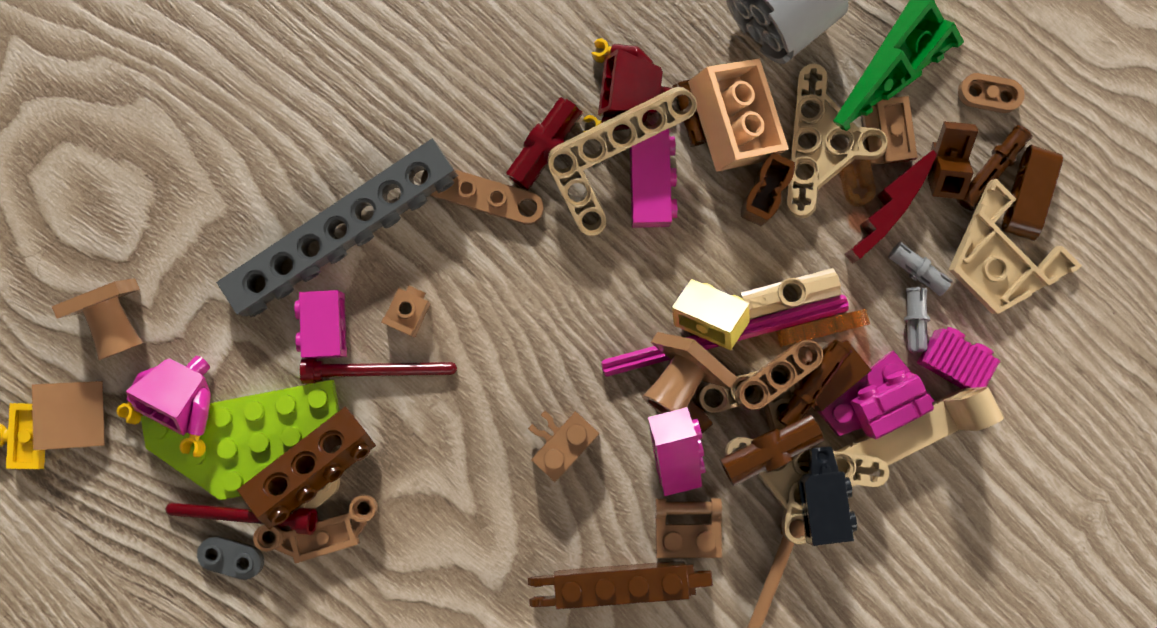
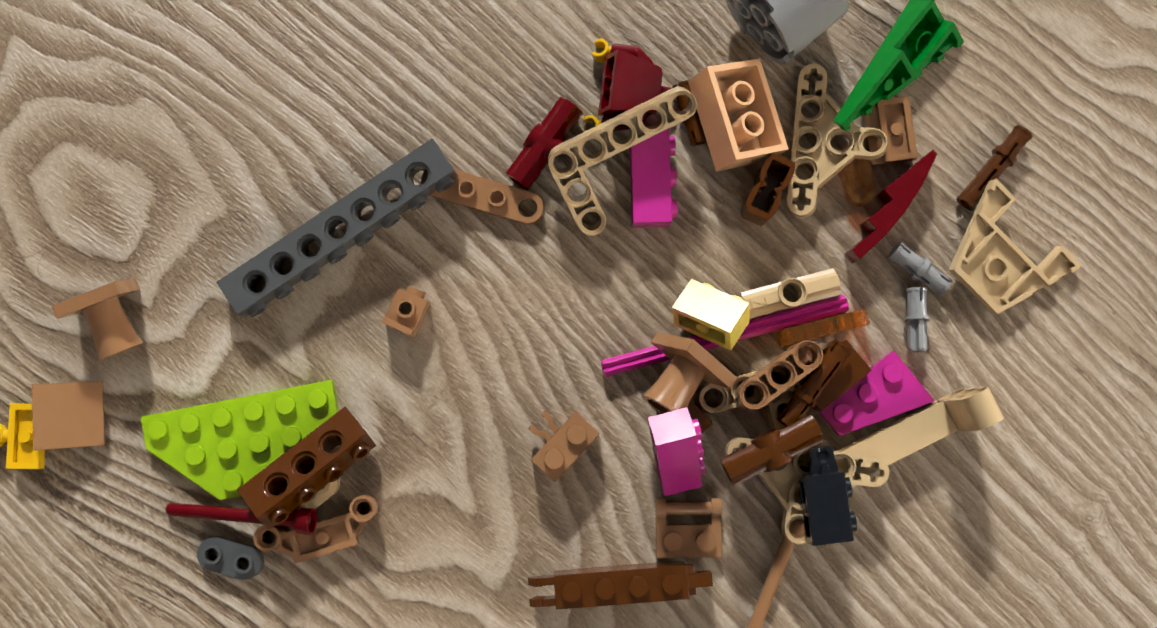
(173, 397): torso -> none
(314, 370): dark red piece -> none
(321, 324): dark pink brick -> none
(891, 404): dark pink brick -> none
(952, 168): reddish brown brick -> none
(958, 360): dark pink brick -> none
(989, 92): medium nougat plate -> none
(1033, 192): reddish brown beam -> none

